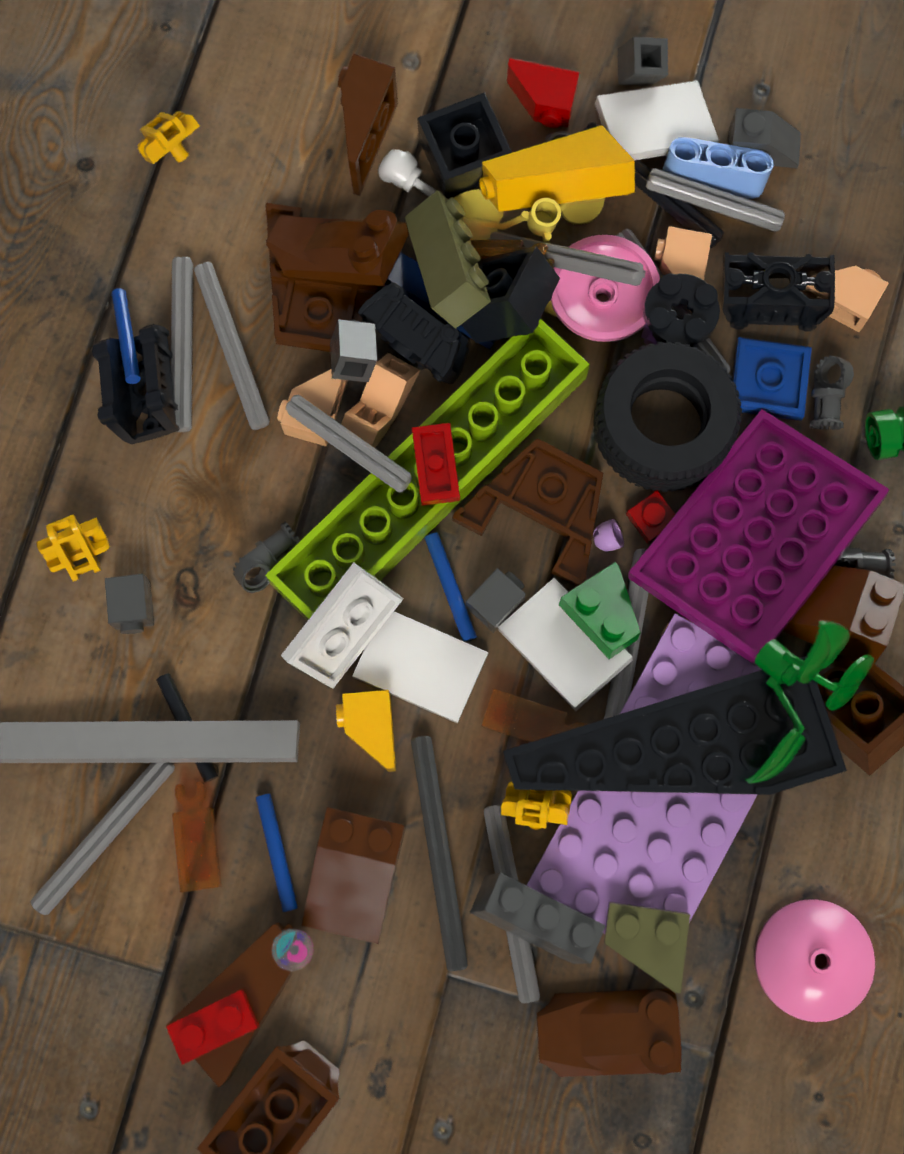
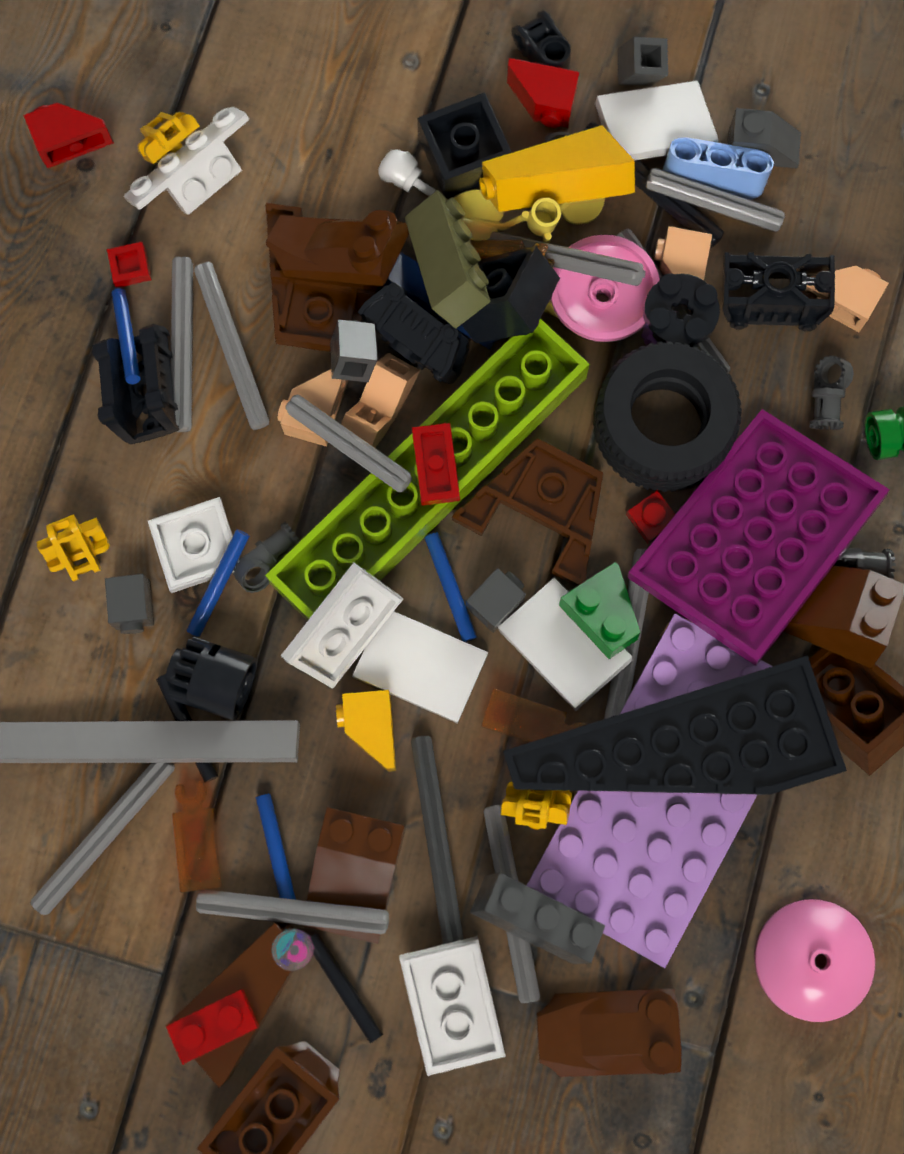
(65, 133): none -> red slope
(129, 264): none -> red plate
(191, 543): none -> white plate
(194, 169): none -> white bracket
(211, 677): none -> black gear
(218, 583): none -> blue bar
(293, 911): none -> light grey axle
(345, 989): none -> black bar
(368, 108): reddish brown slope -> none
(452, 1005): none -> white tile
(541, 41): none -> black piece
(608, 536): lavender hinge -> none
(650, 940): olive wing -> none
(772, 377): blue tile -> none
(788, 668): green plant -> none

